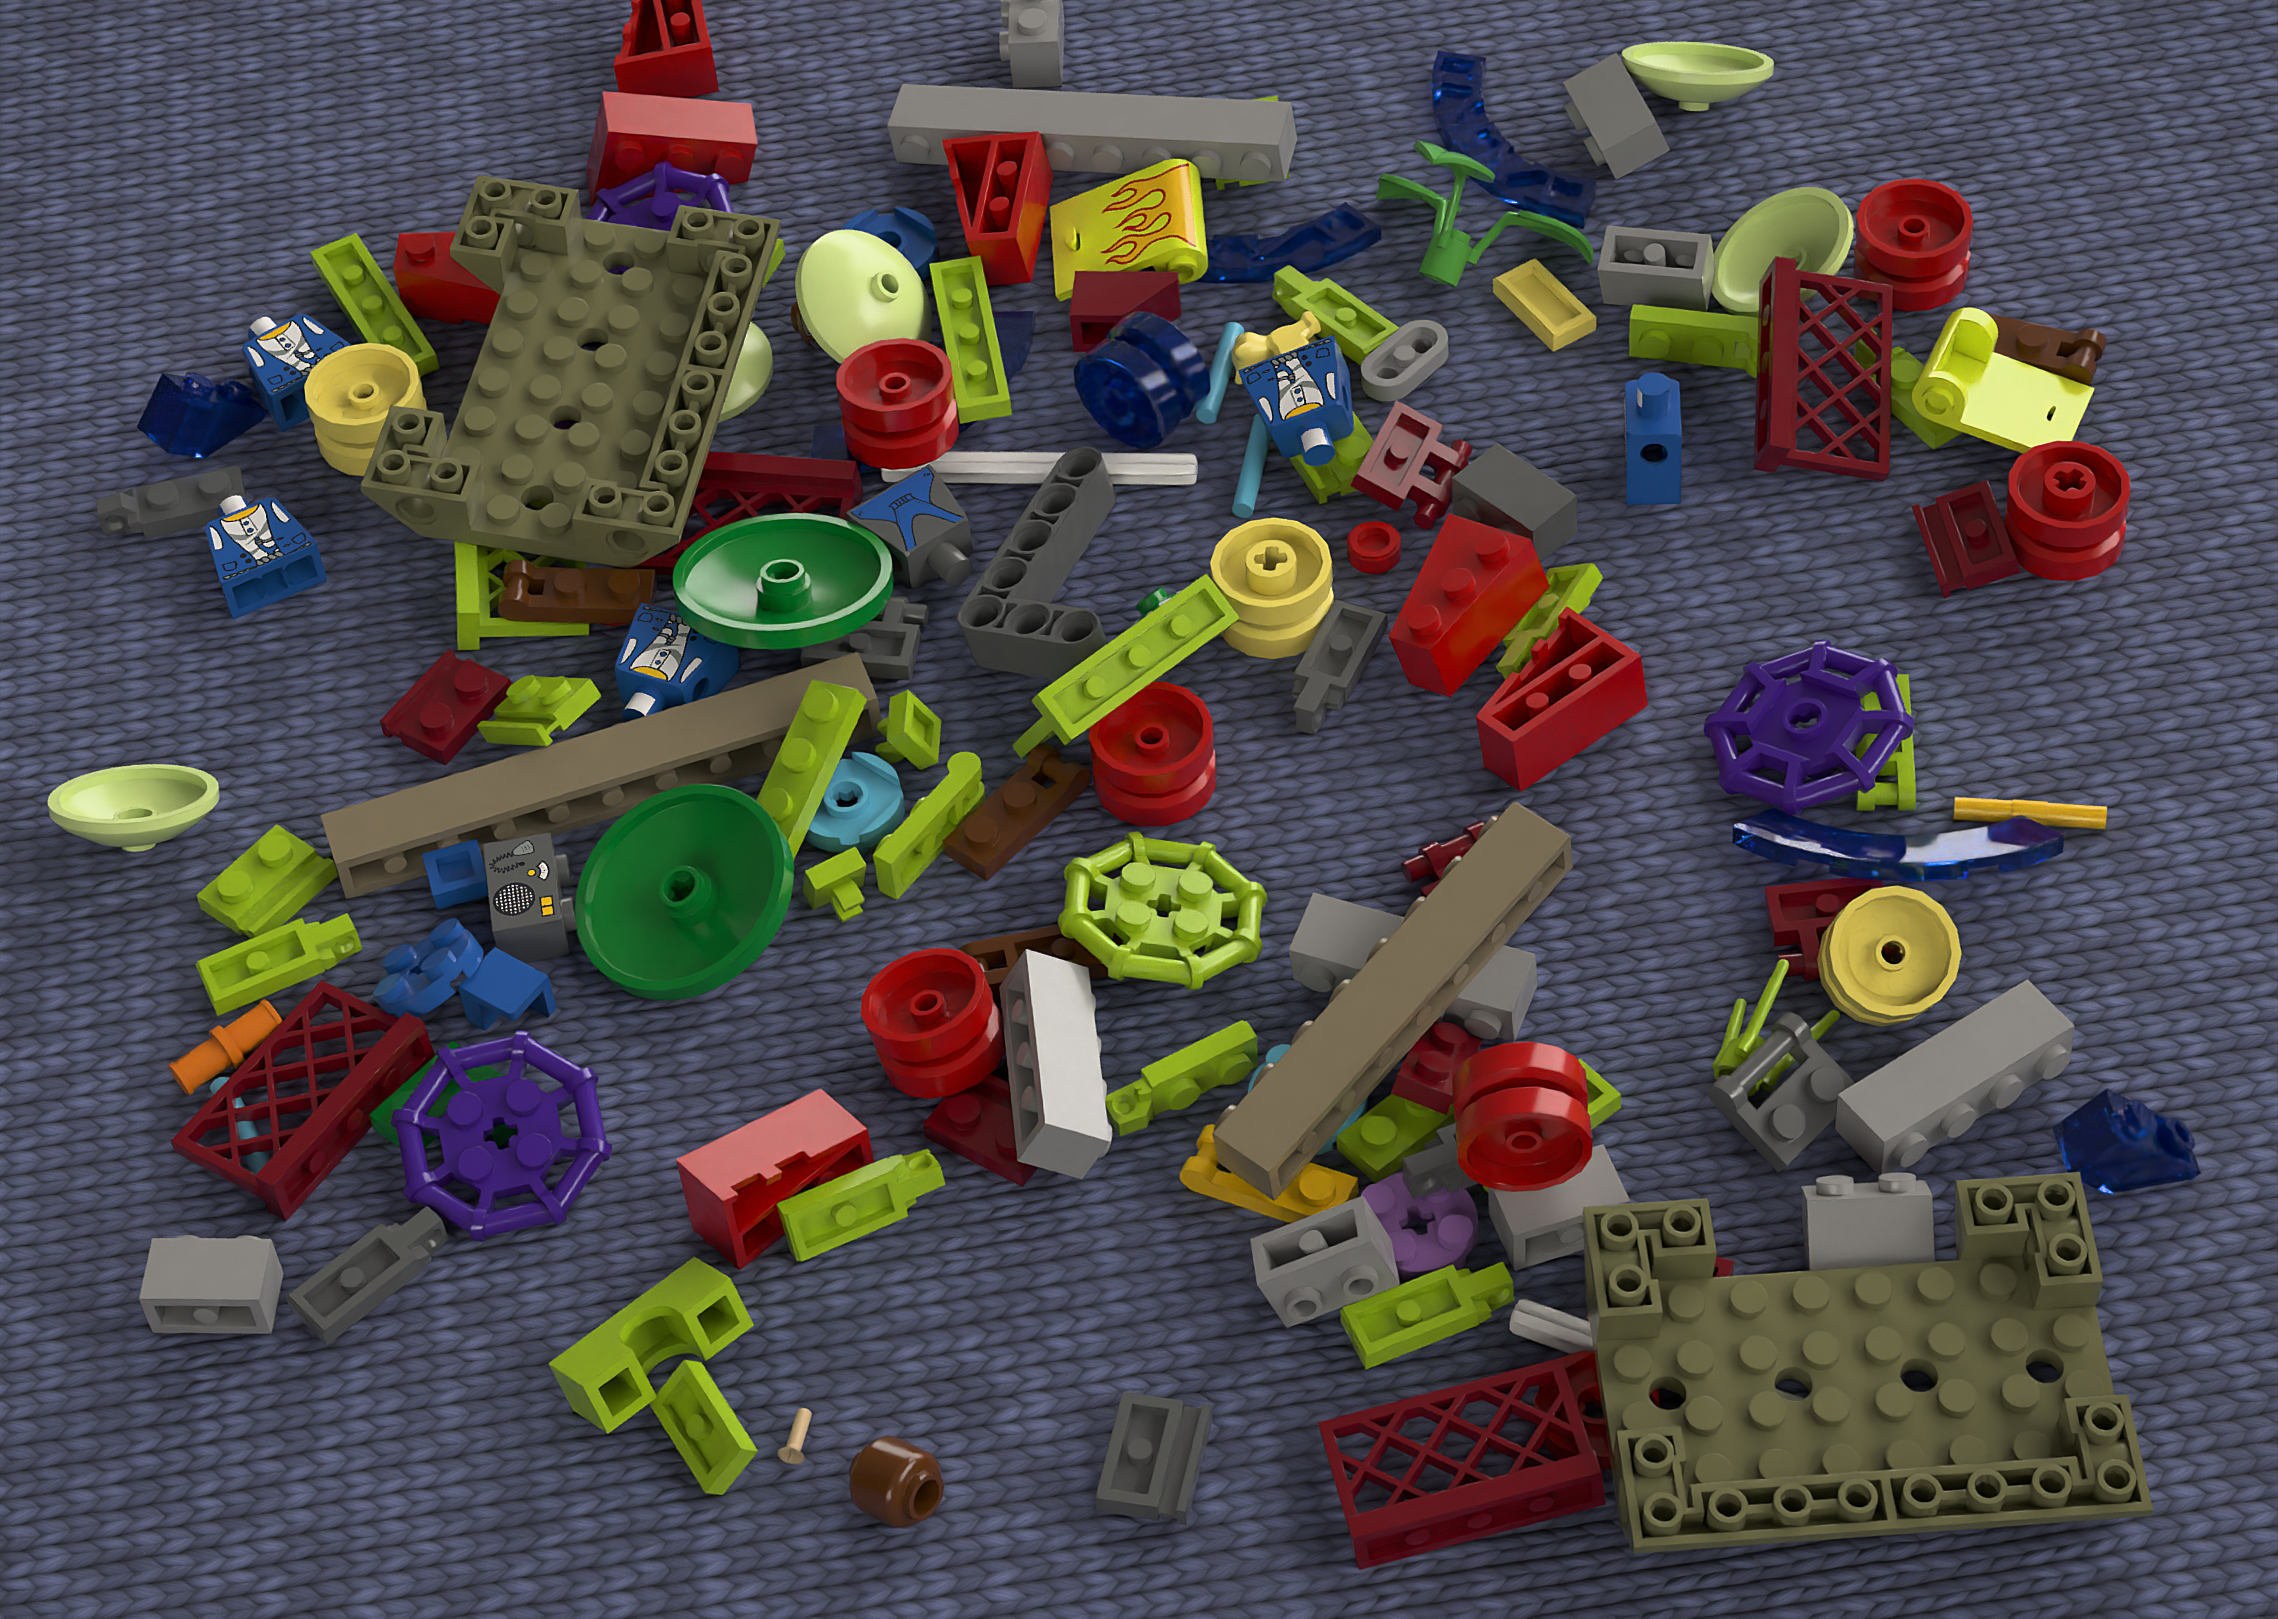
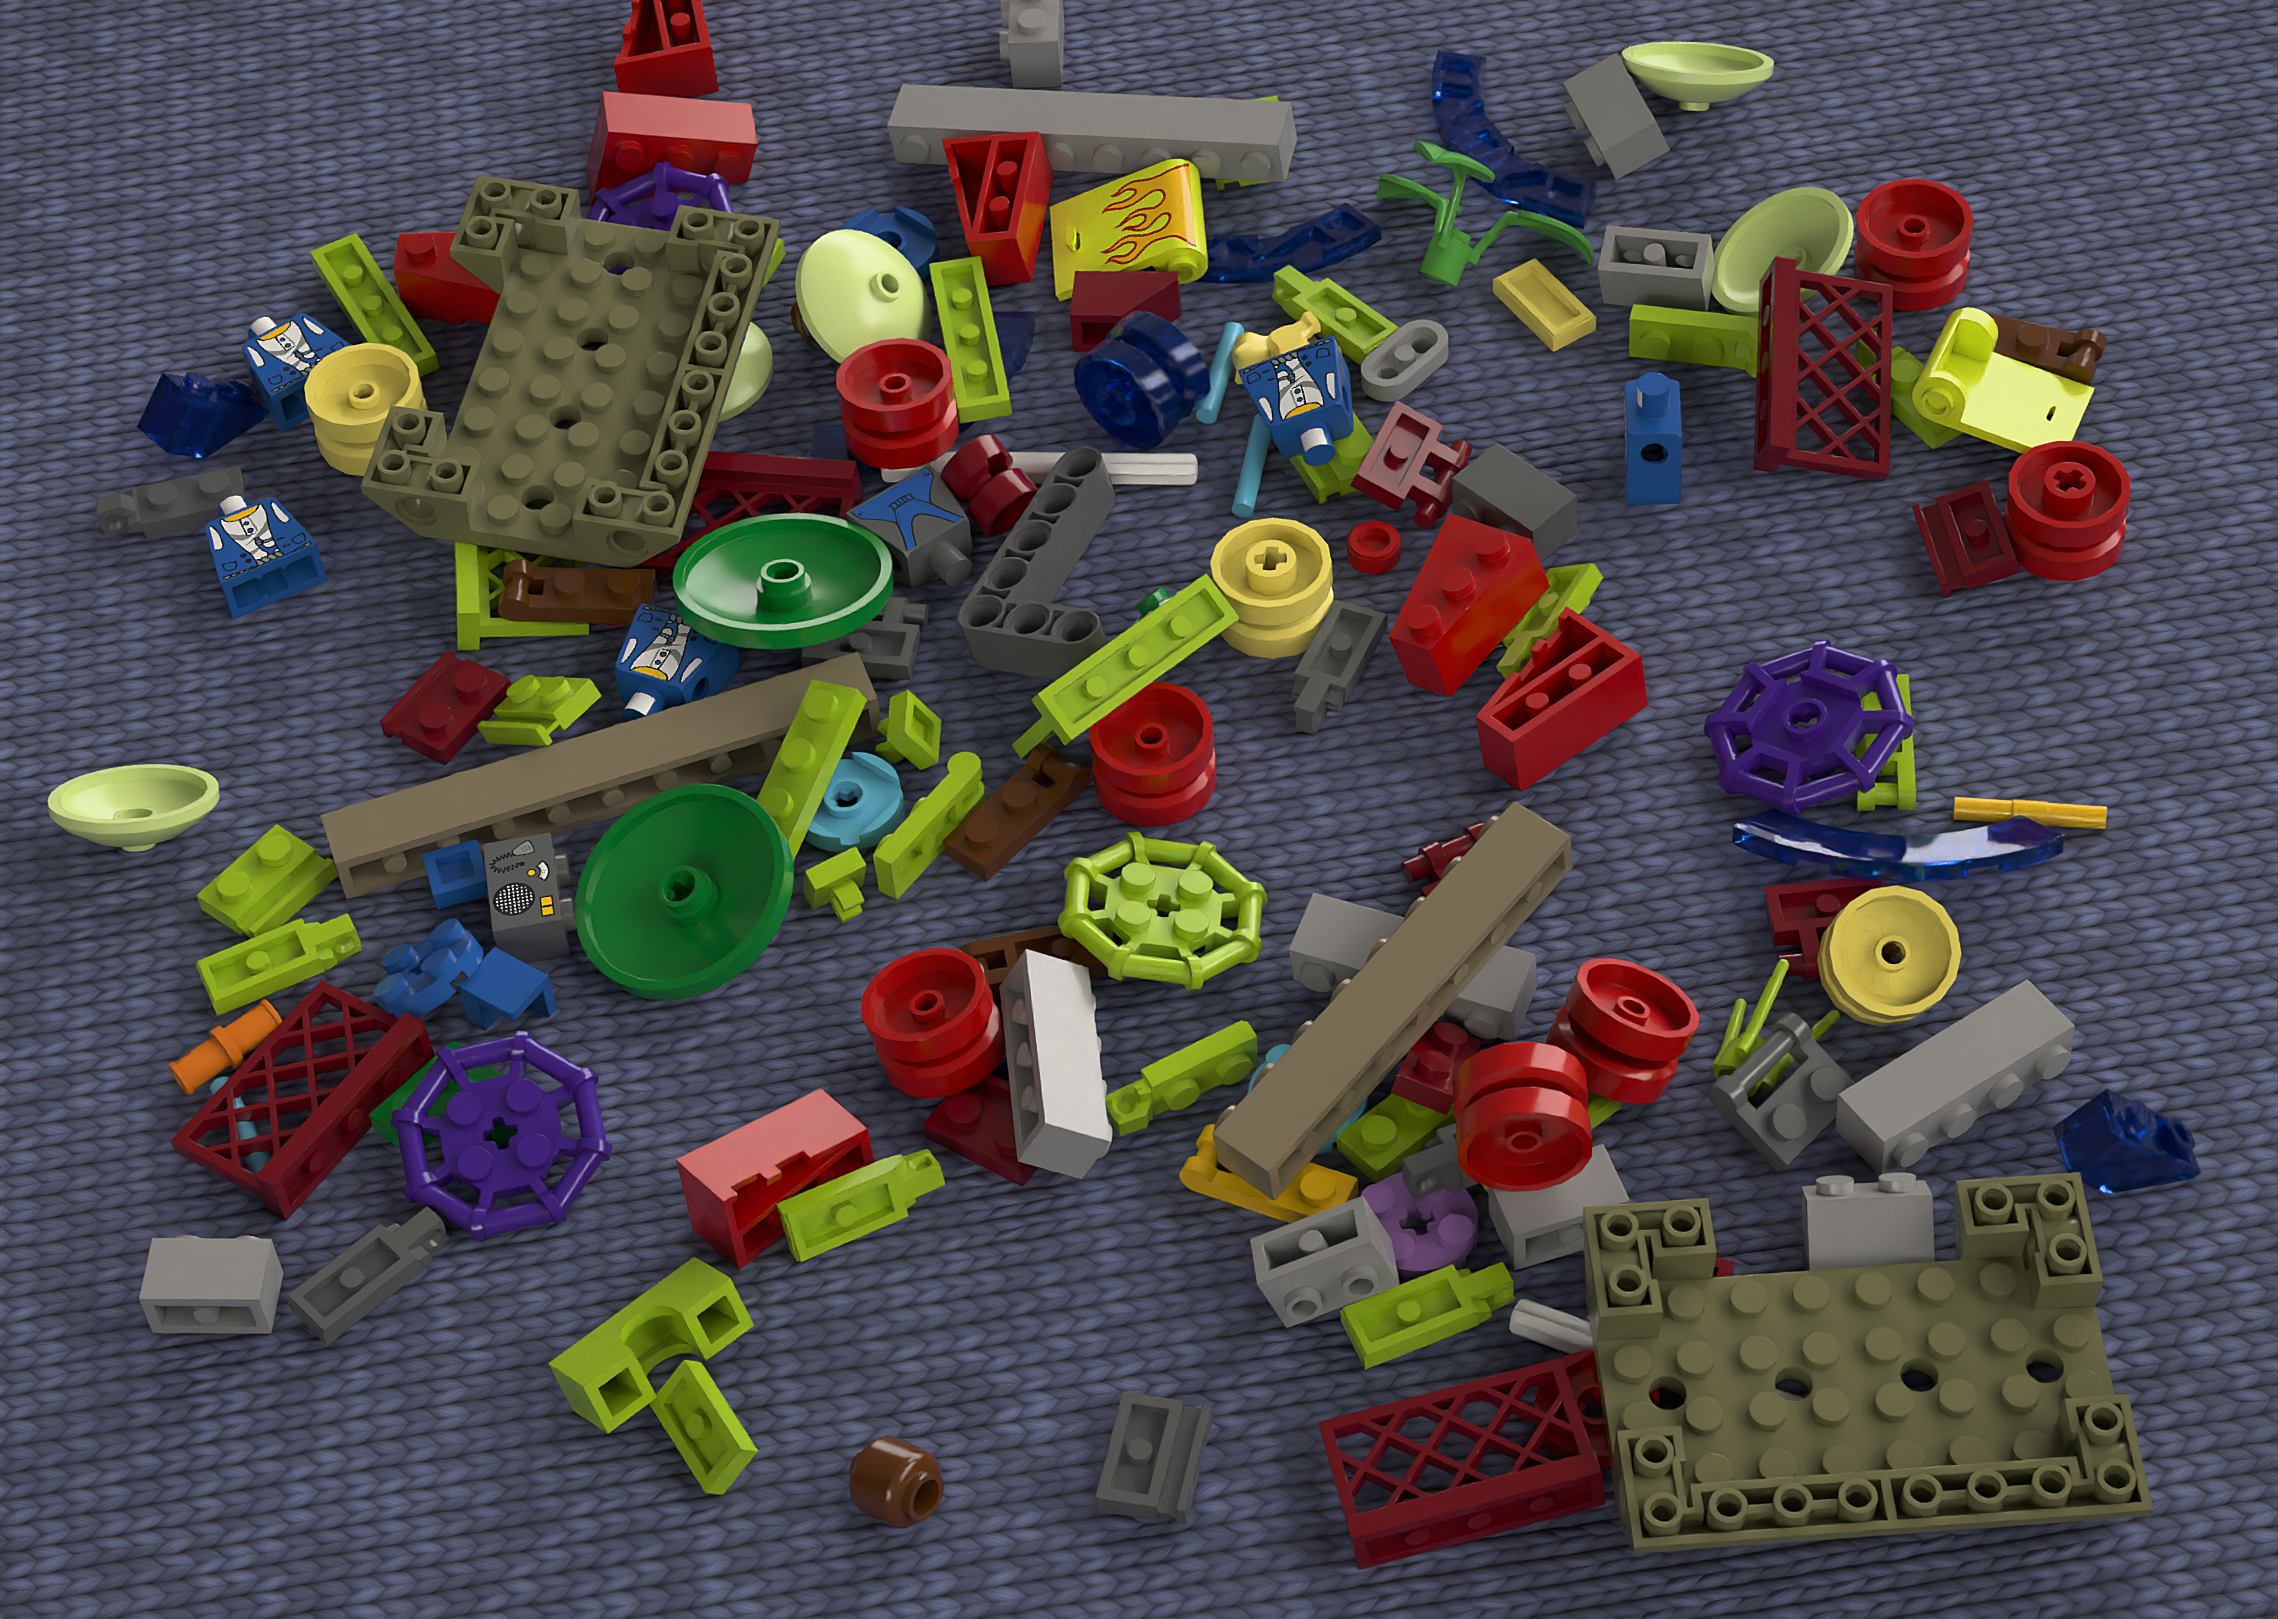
(792, 1451): tan piece -> none
(984, 478): none -> dark red wheel
(1625, 1029): none -> red wheel

